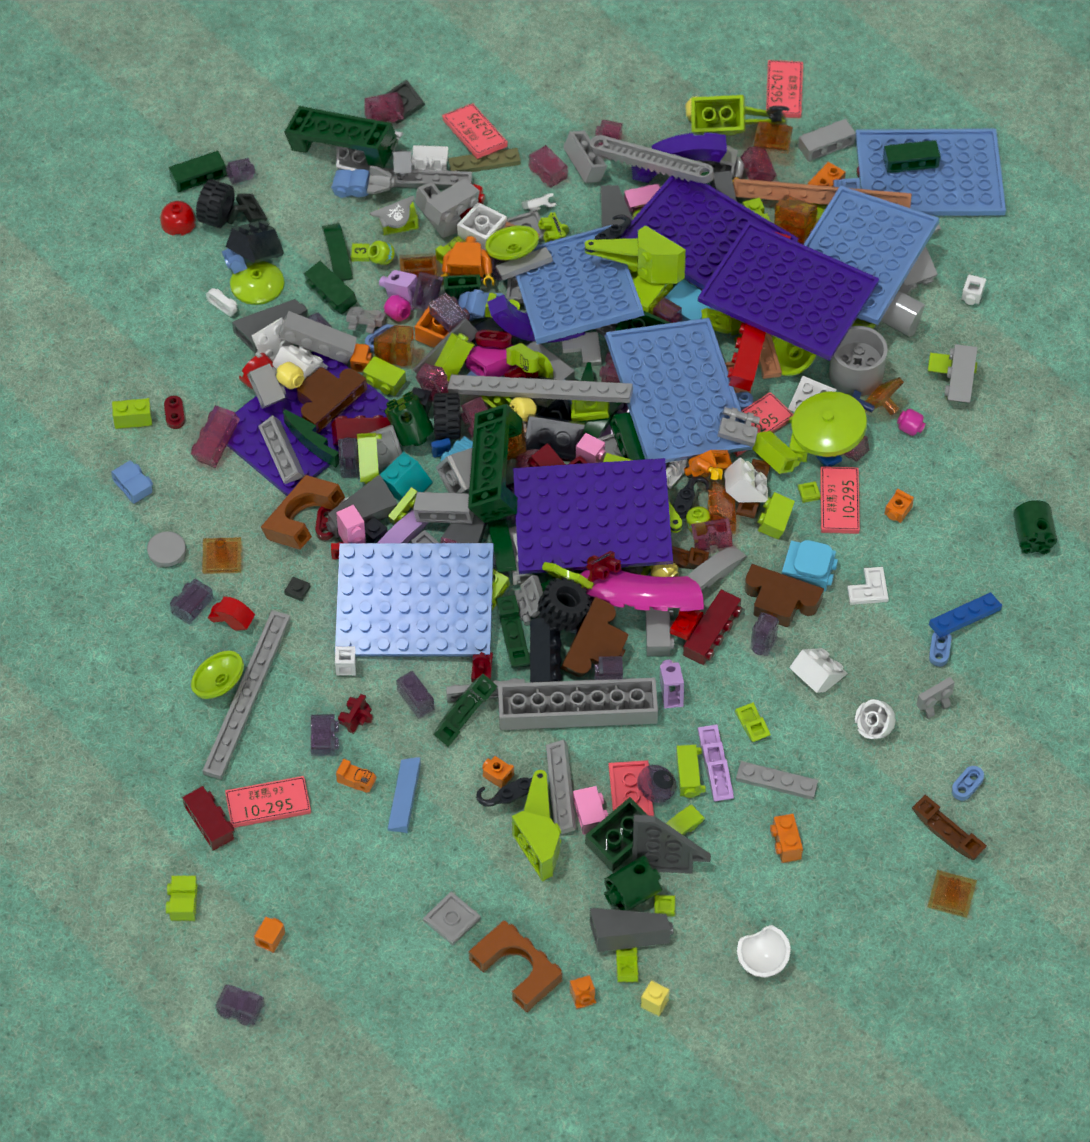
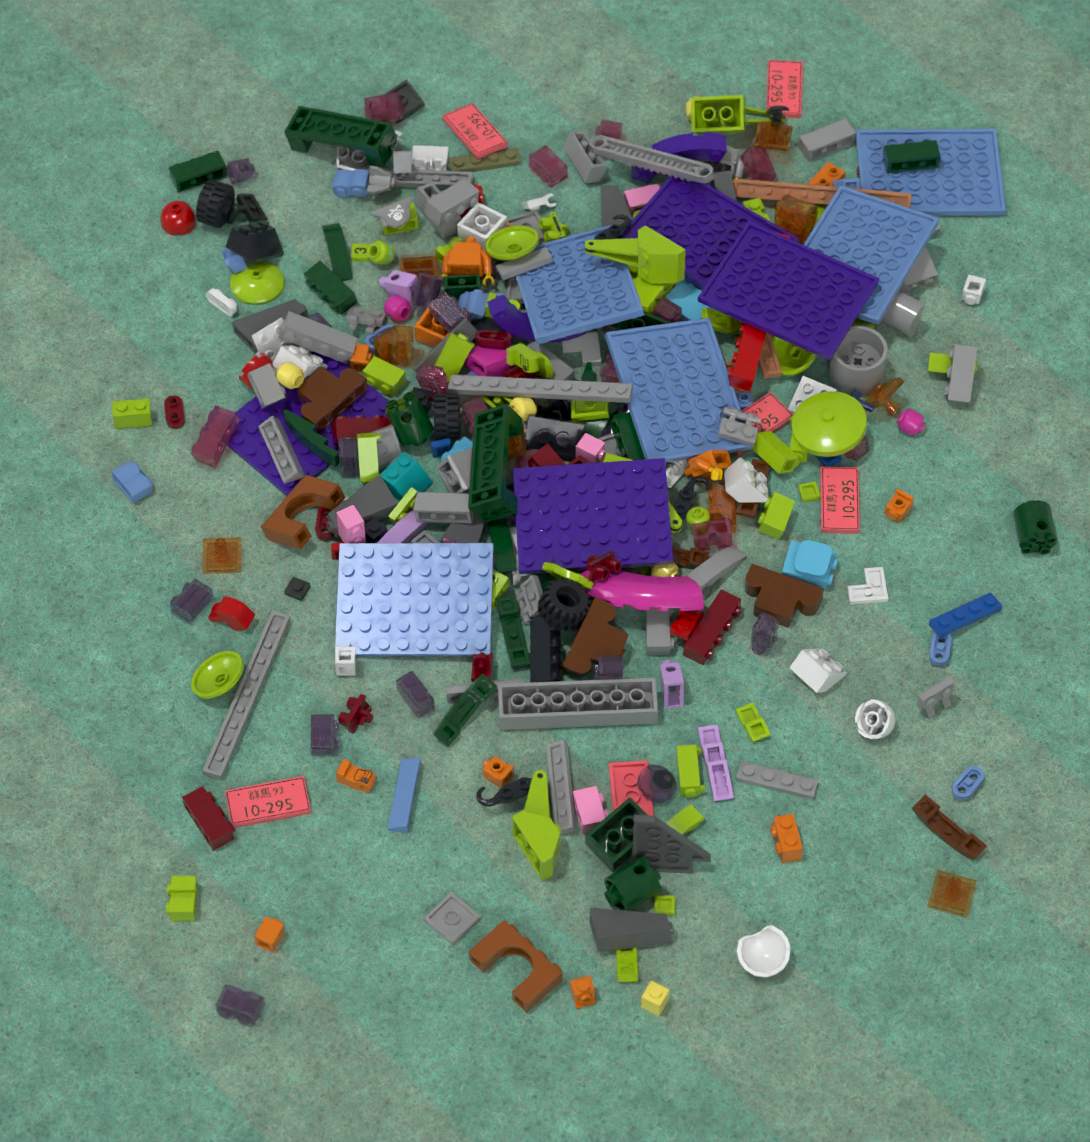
(166, 549): light grey tile -> none

